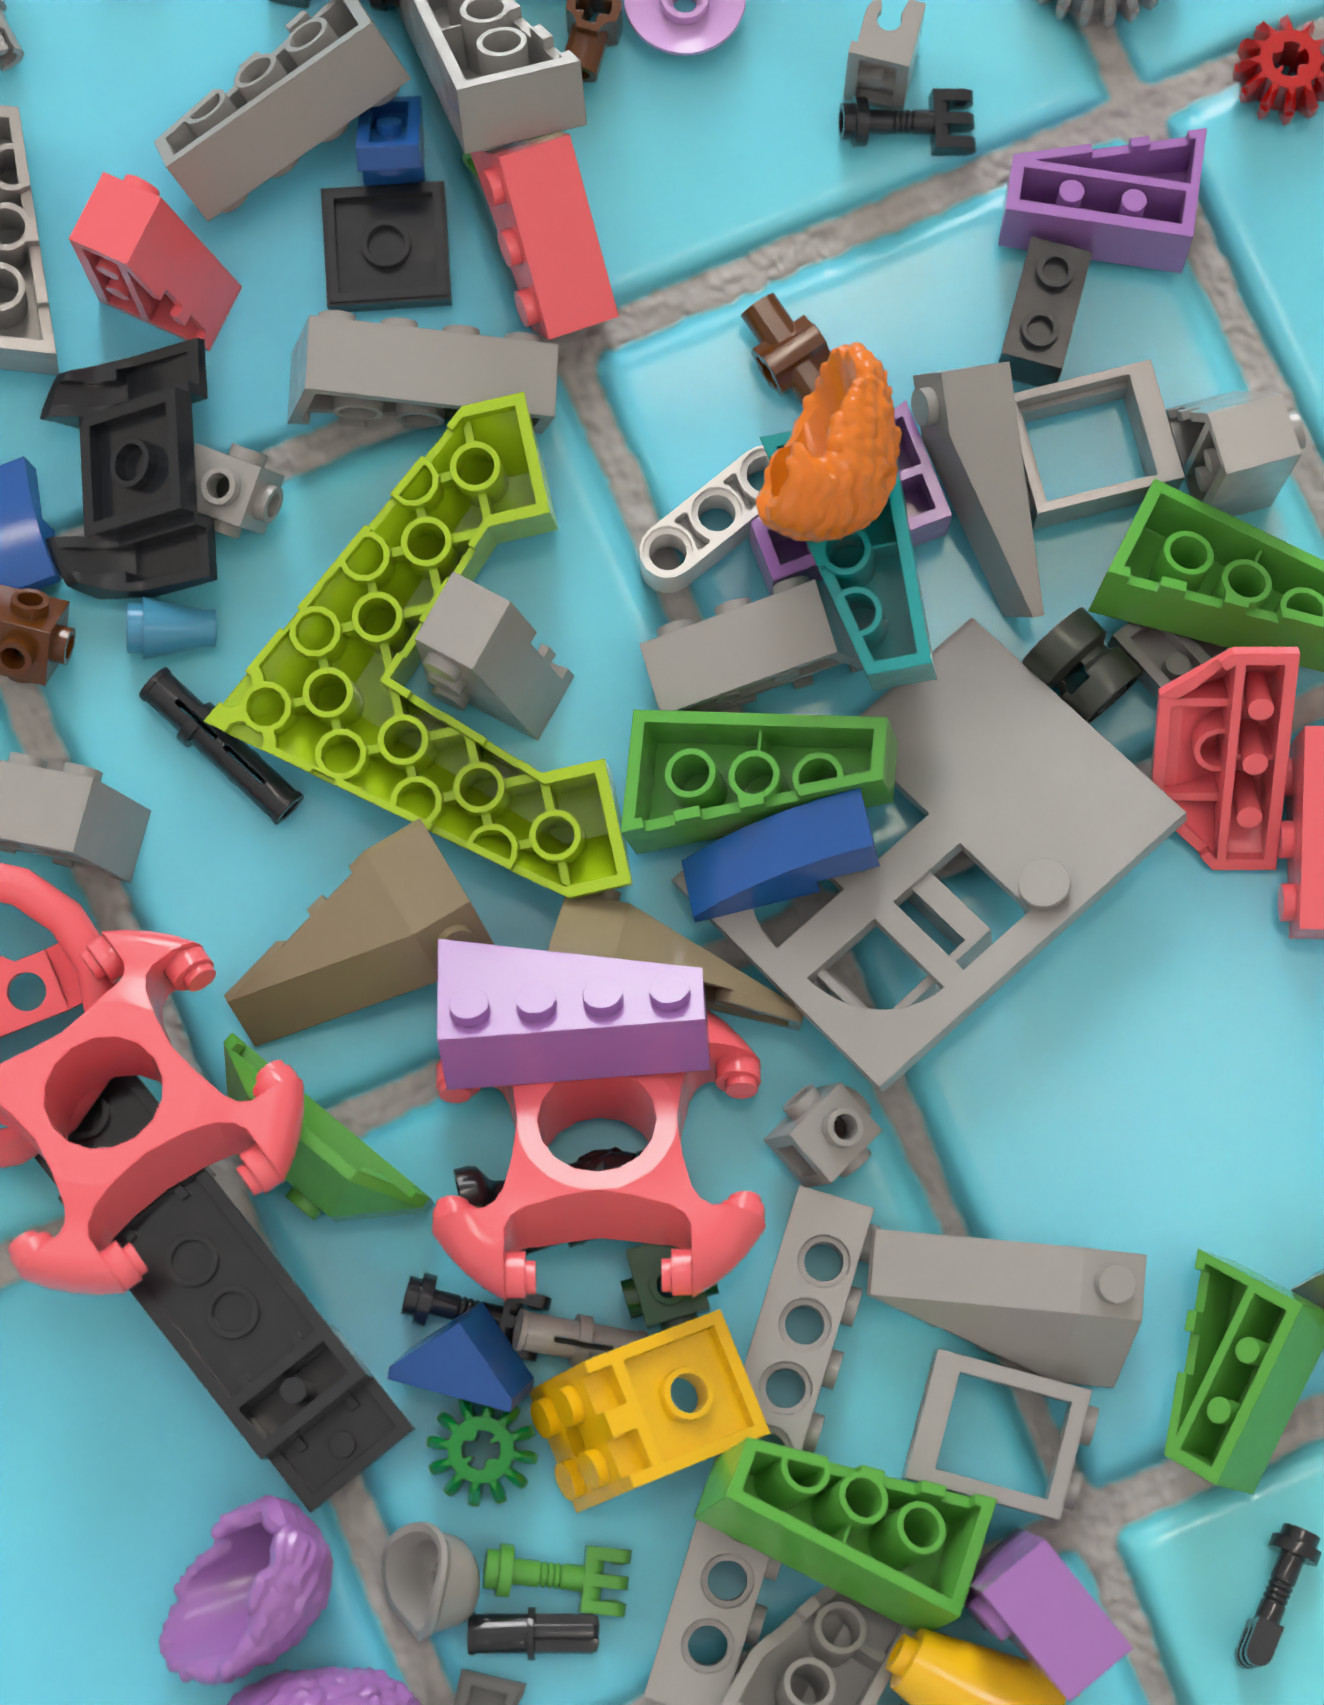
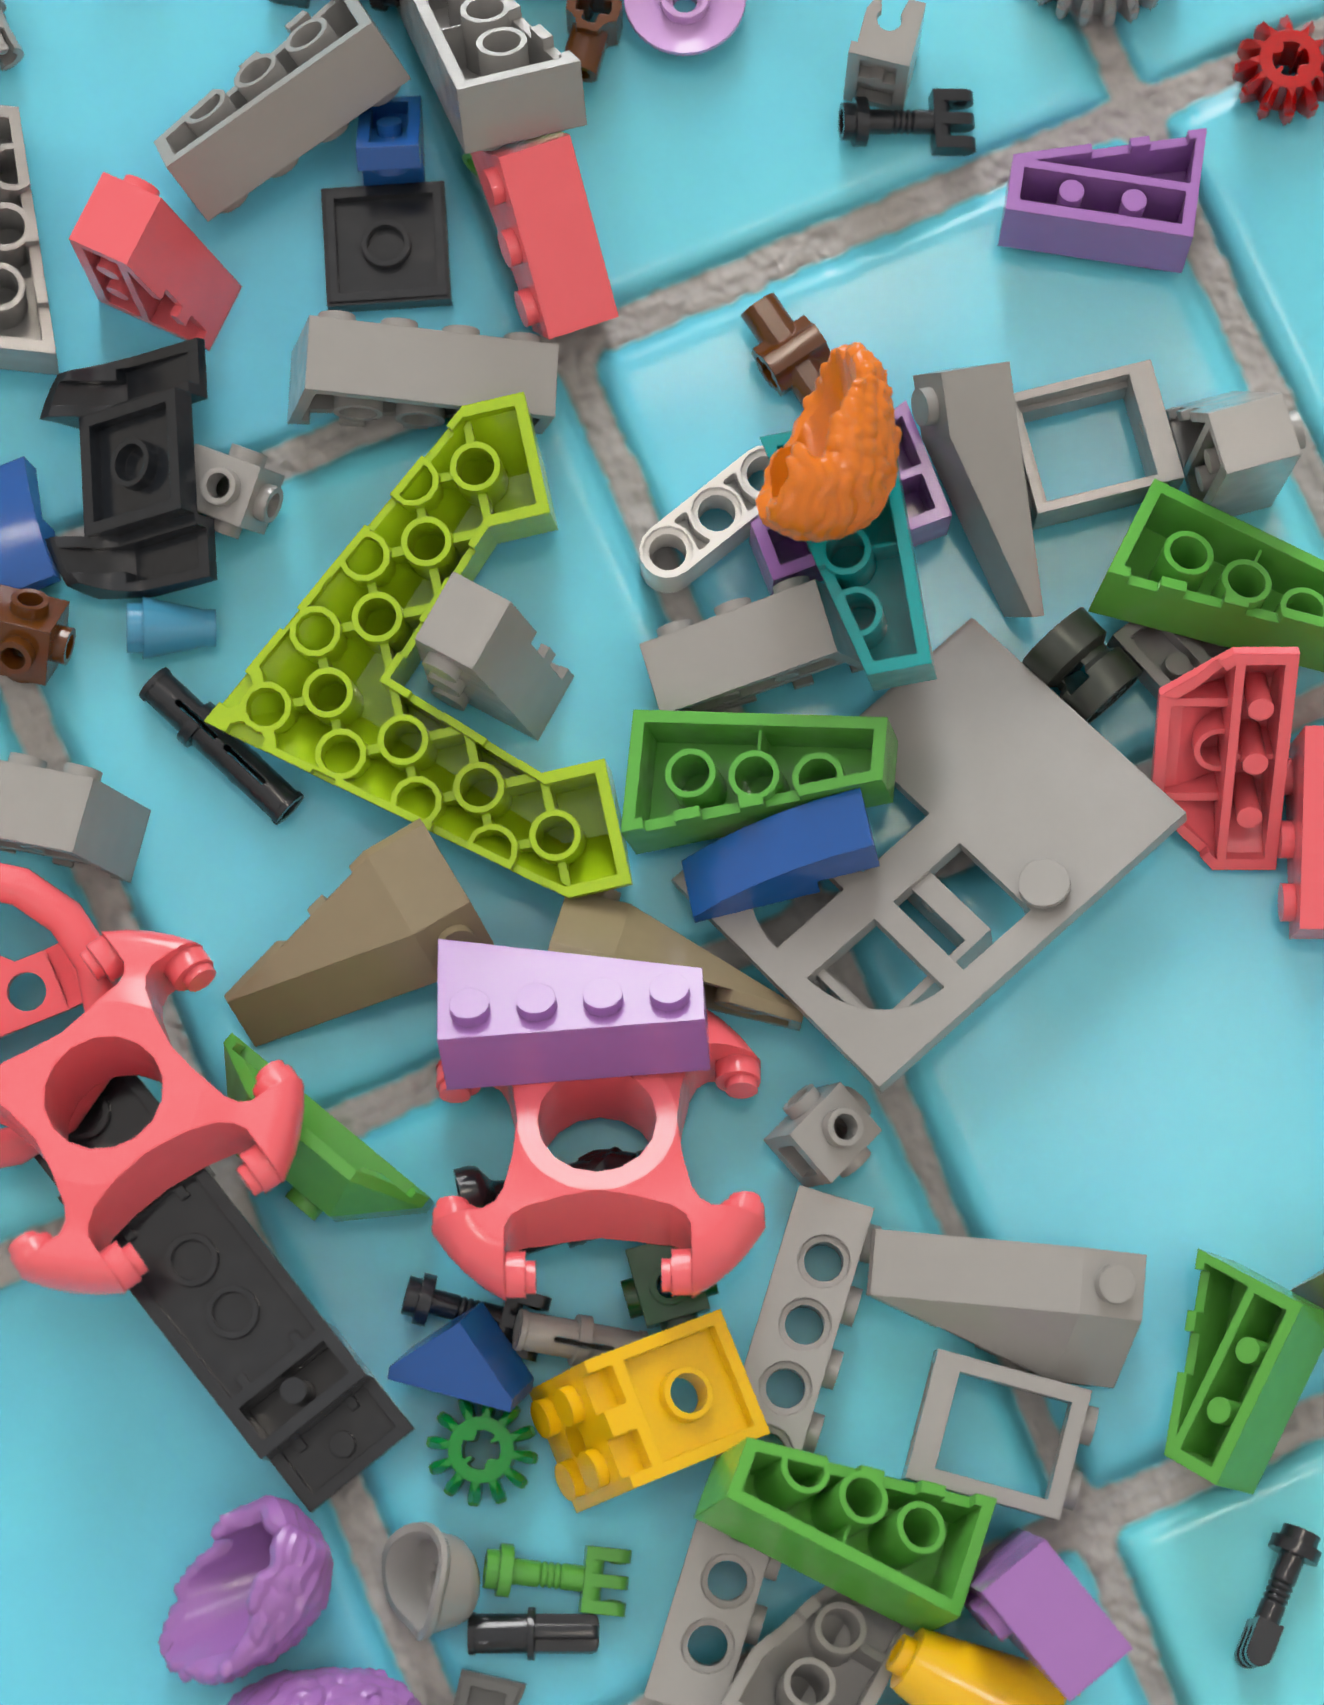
(1044, 311): black brick -> none

